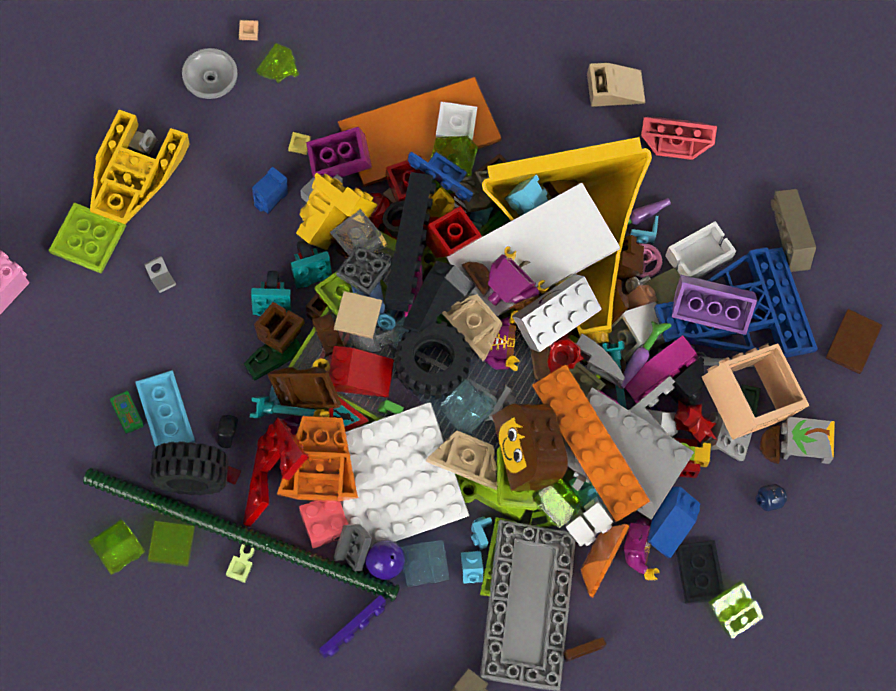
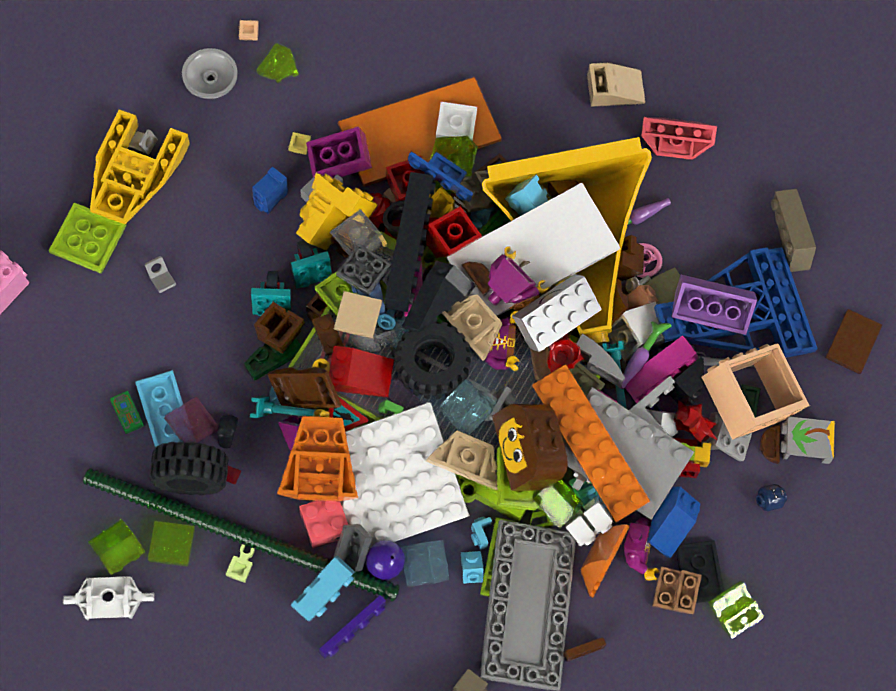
(123, 604): none -> white plate
(191, 421): none -> clear pink tile
(272, 446): red wing -> none
(324, 589): none -> medium azure wedge
(645, 236): medium azure bracket -> none
(676, 590): none -> medium nougat slope
(701, 252): white piece -> none

